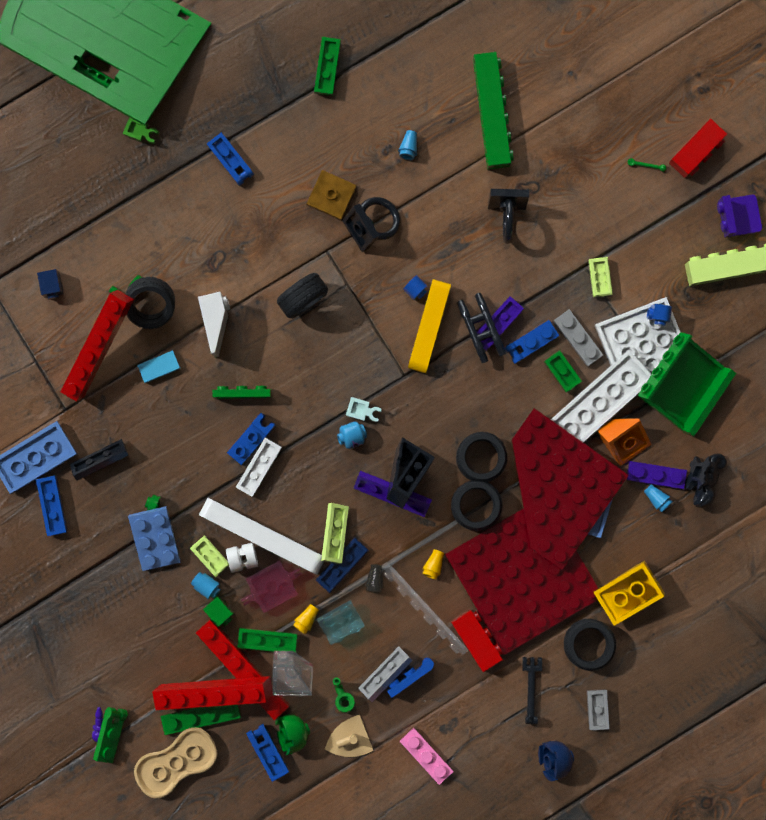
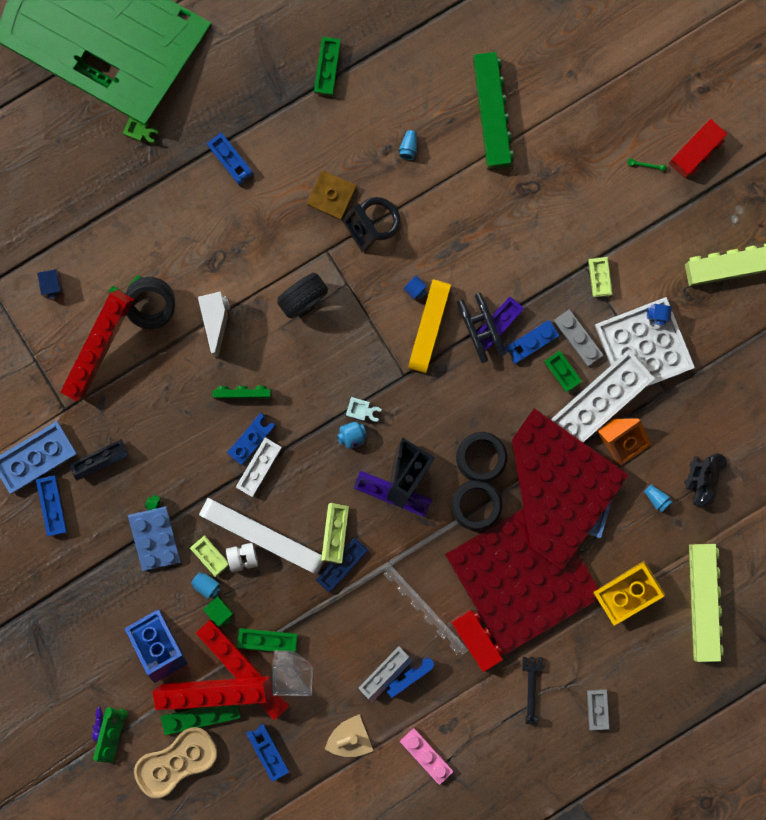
(156, 646): none -> blue slope
(158, 366): medium azure tile -> none
(271, 586): clear pink plate -> none
(292, 733): green cylinder -> none
(306, 619): yellow cone -> none
(340, 622): clear light blue bracket -> none
(342, 696): green plate -> none
(375, 579): clear smoke cone -> none
(433, 566): yellow cone -> none
(508, 201): black tile -> none
(556, 758): dark blue cylinder -> none
(609, 651): black tyre -> none
(656, 475): dark purple plate -> none
(686, 384): green panel -> none
(705, 602): none -> yellowish green brick
(739, 215): dark purple bracket -> none

